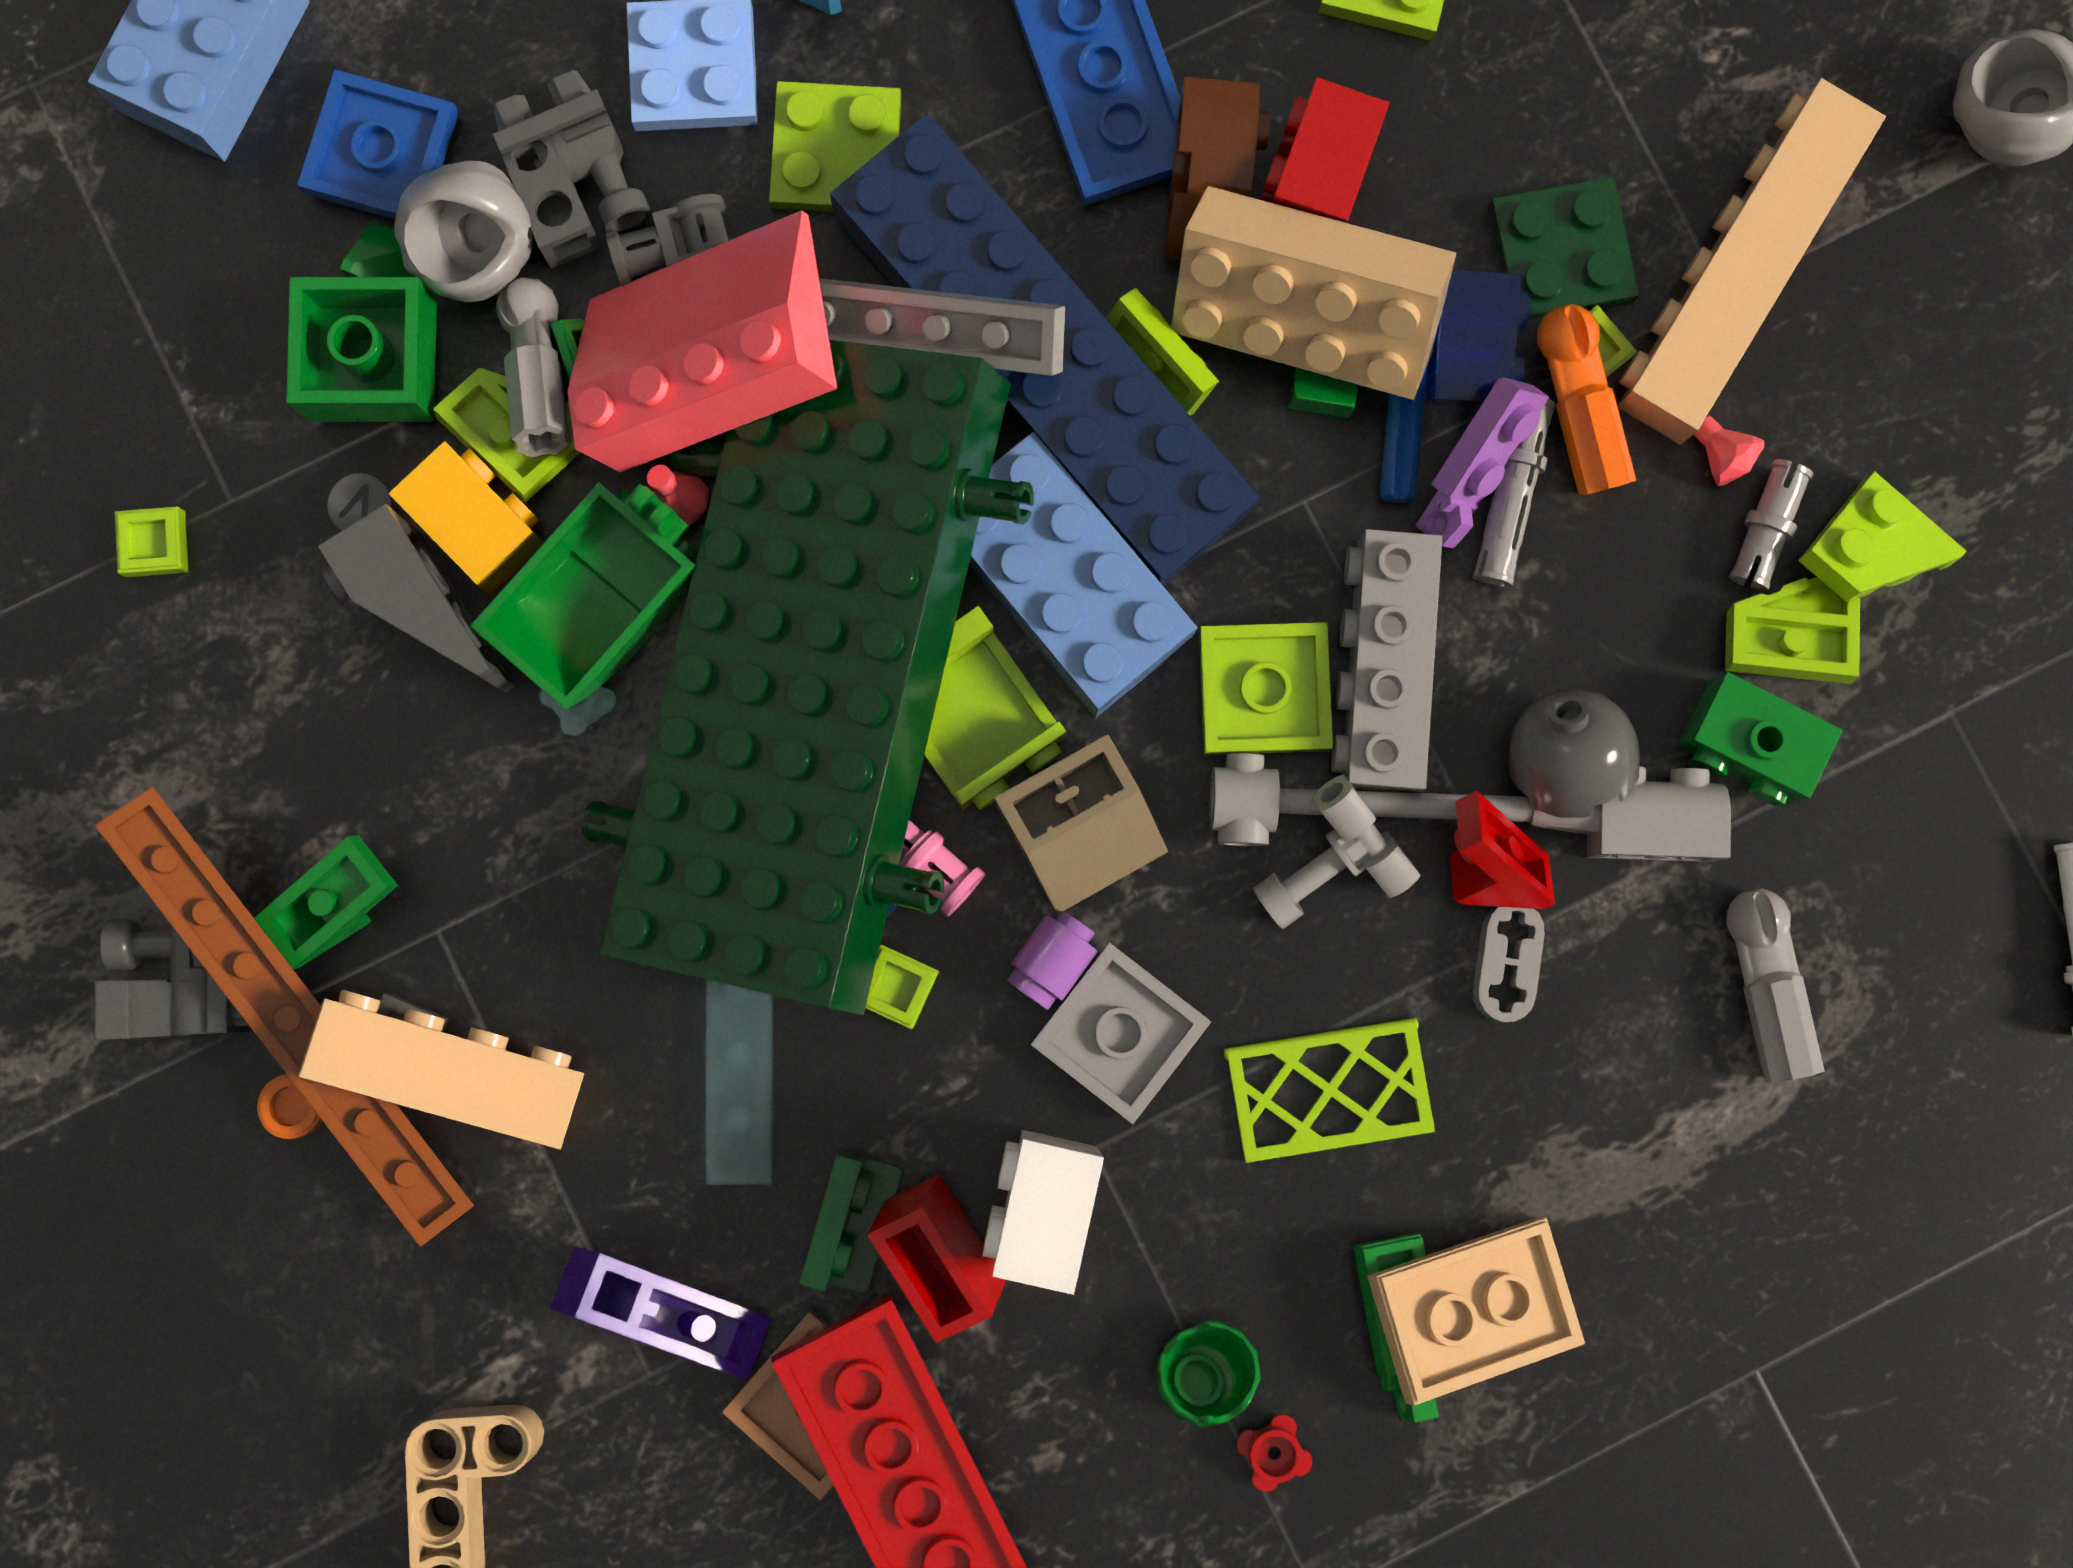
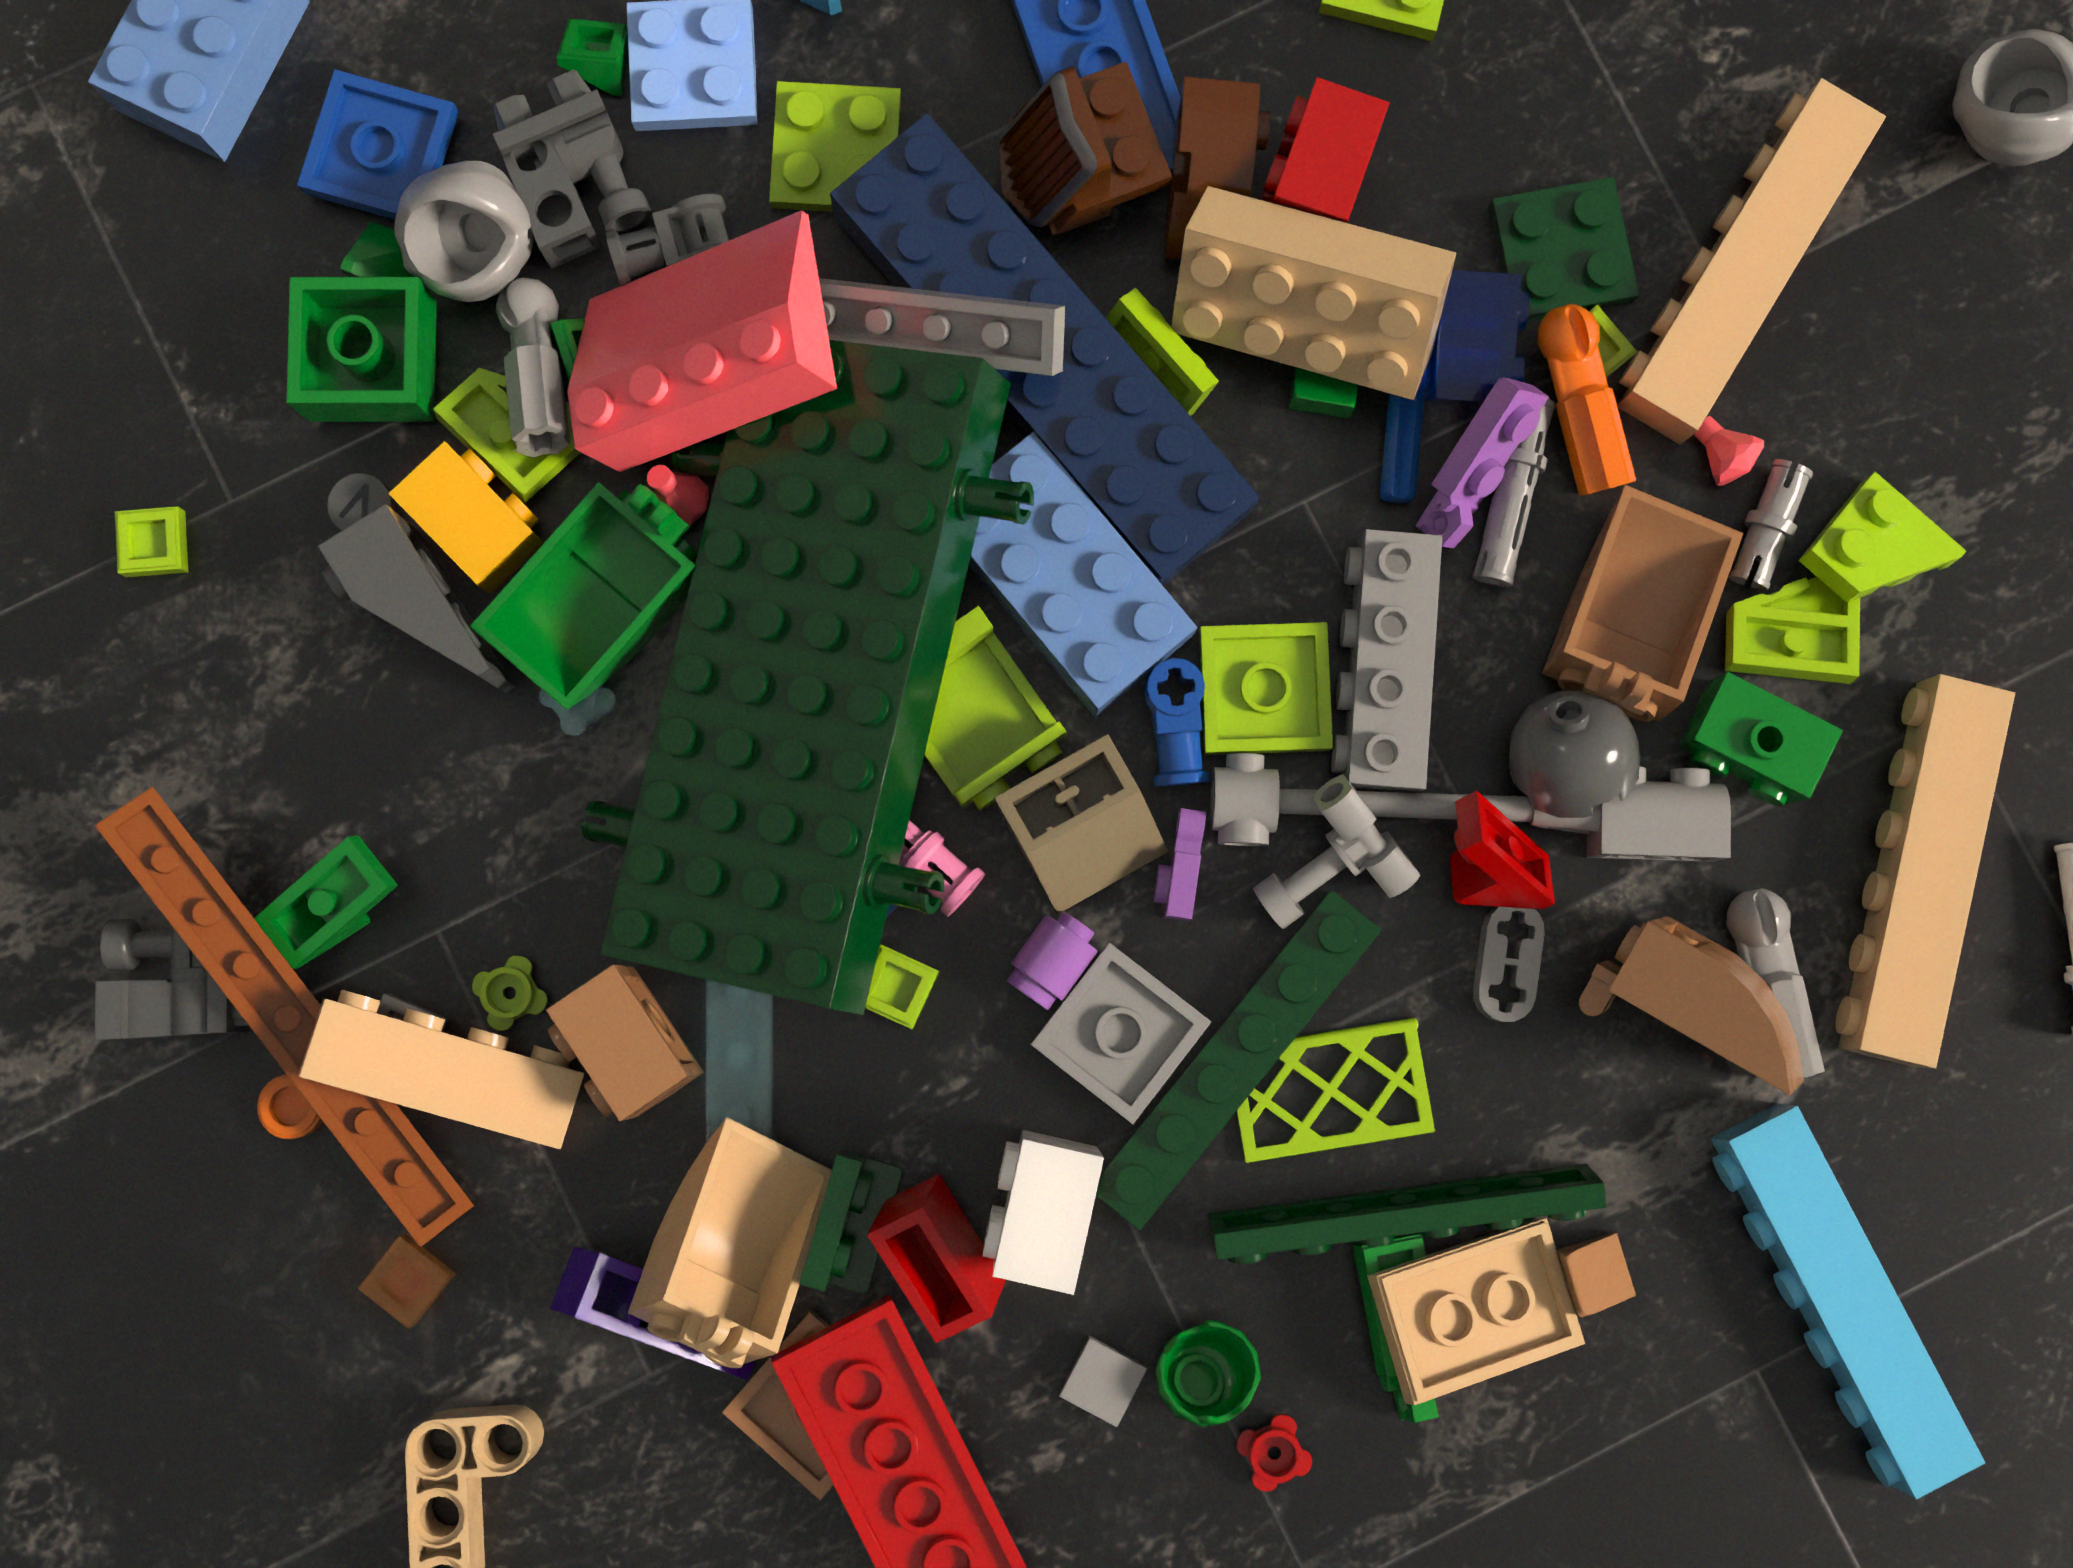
(406, 1281): none -> clear orange plate
(491, 989): none -> lime plate
(596, 52): none -> green slope
(622, 1043): none -> medium nougat brick
(732, 1247): none -> tan piece
(1080, 150): none -> reddish brown piece
(1102, 1381): none -> light grey tile
(1177, 727): none -> blue connector
(1178, 882): none -> medium lavender plate
(1235, 1059): none -> dark green plate
(1428, 1209): none -> dark green plate
(1596, 1274): none -> medium nougat slope
(1643, 606): none -> medium nougat piece
(1703, 995): none -> medium nougat piece
(1846, 1302): none -> medium azure brick
(1924, 871): none -> tan brick

